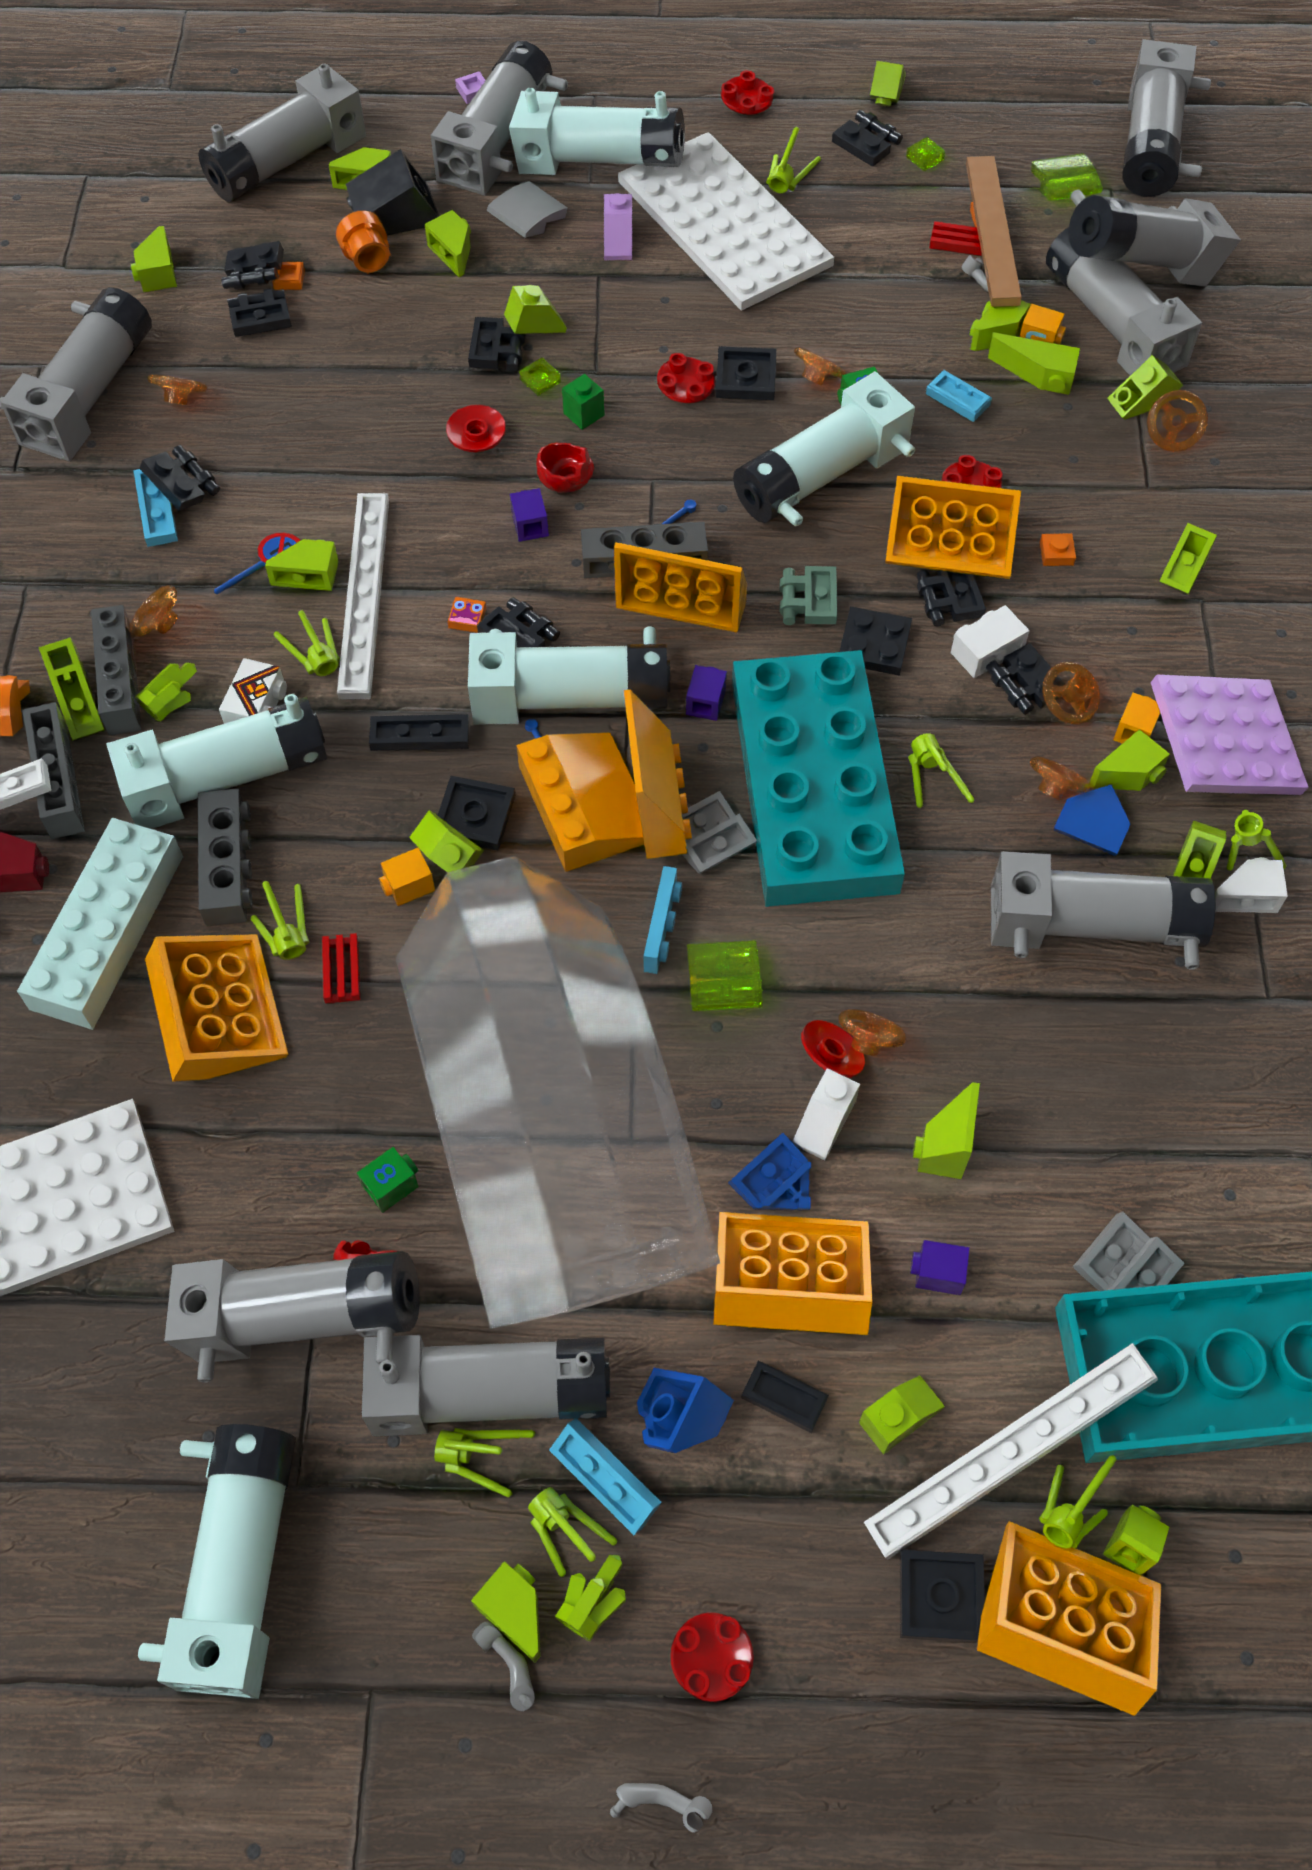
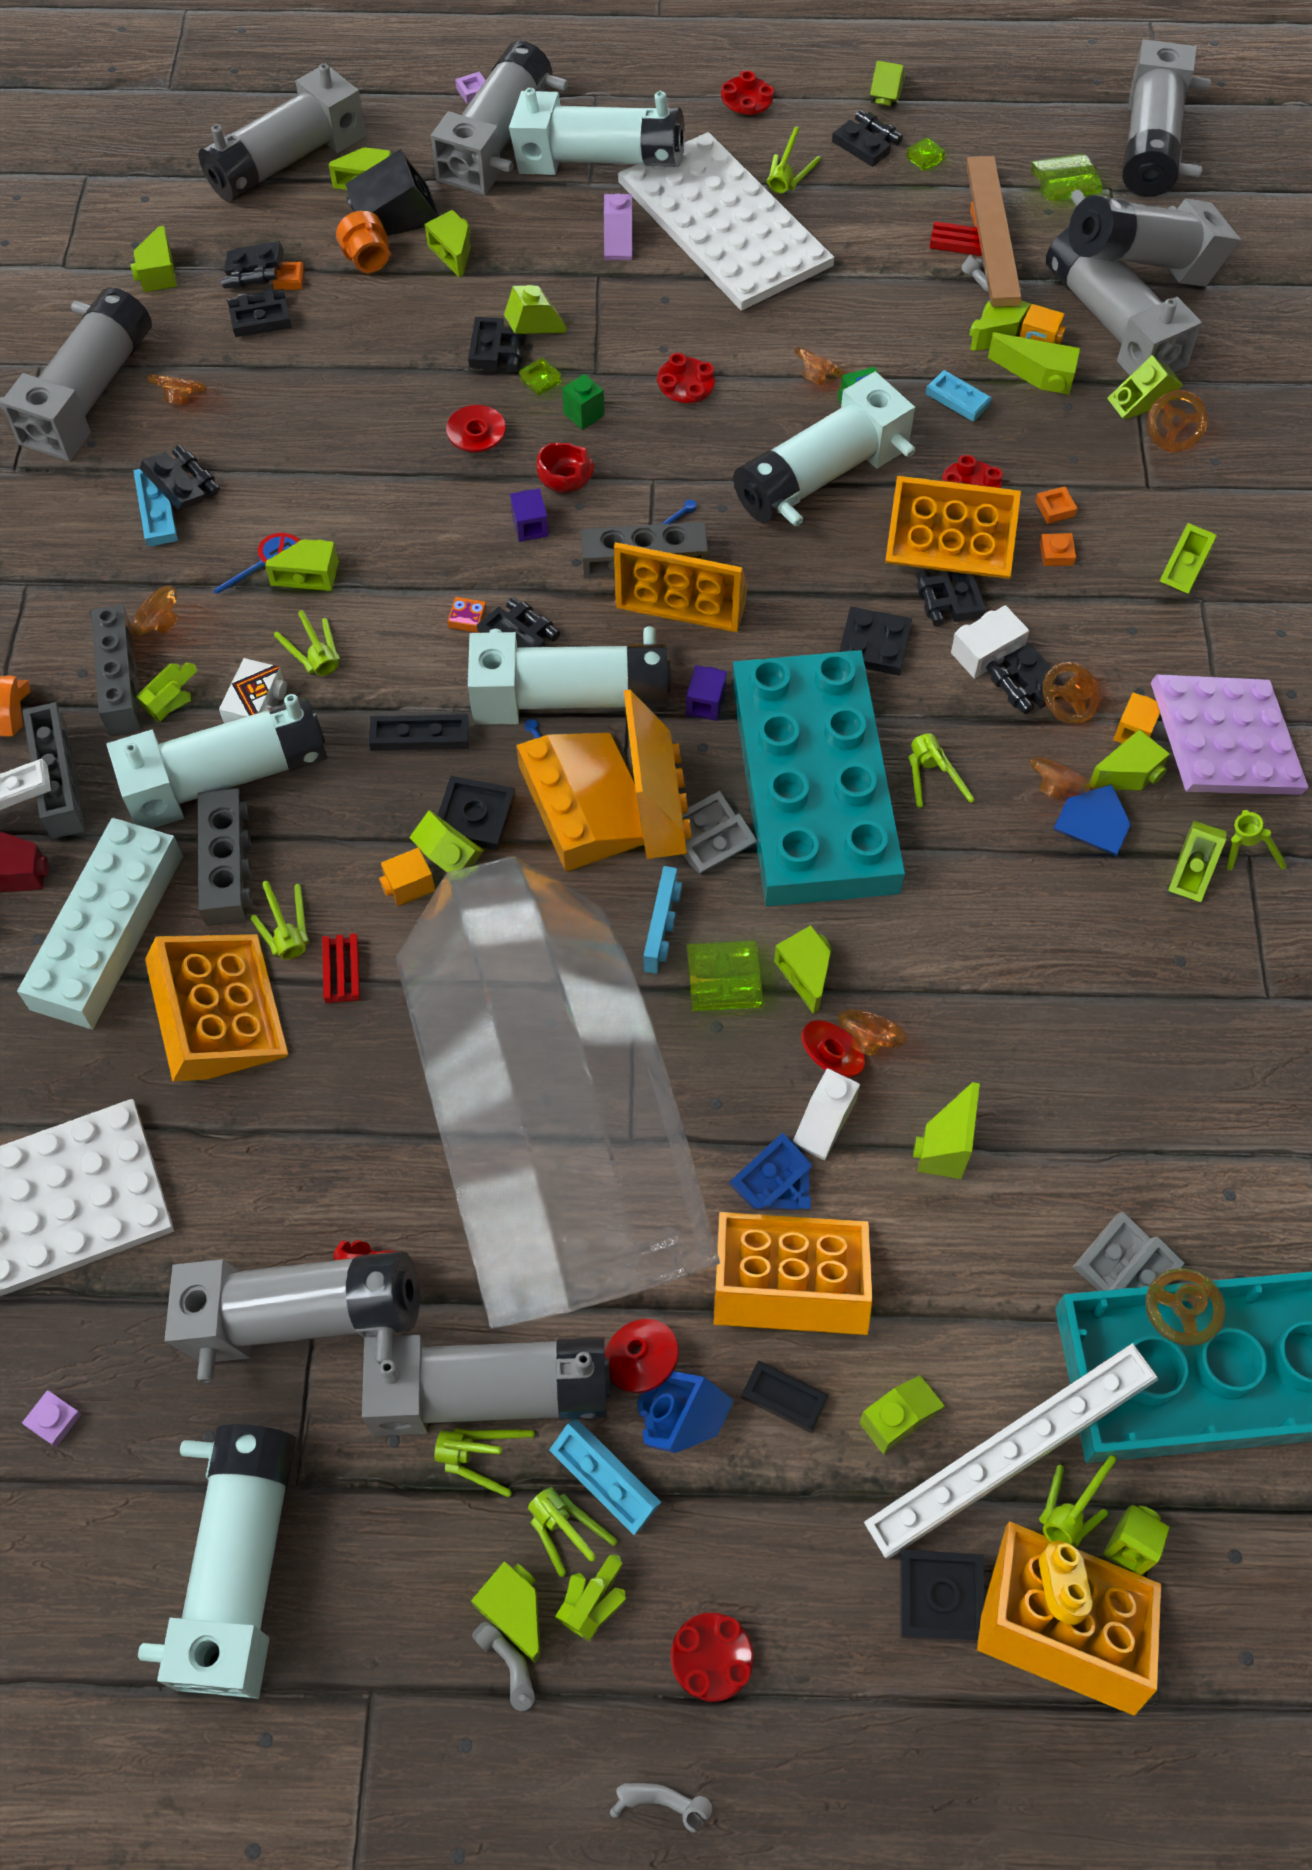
(51, 1418): none -> lavender plate
(72, 688): lime slope -> none
(363, 597): white tile -> none
(389, 1178): green brick -> none
(527, 209): light grey slope -> none
(651, 1365): none -> red dish
(746, 373): black plate -> none
(805, 964): none -> lime slope
(819, 595): sand green plate -> none
(940, 1267): dark purple brick -> none
(1039, 901): light grey piece -> none
(1056, 505): none -> orange plate
(1062, 1575): none -> yellow plate
(1196, 1296): none -> clear orange piece
(1253, 887): white slope -> none

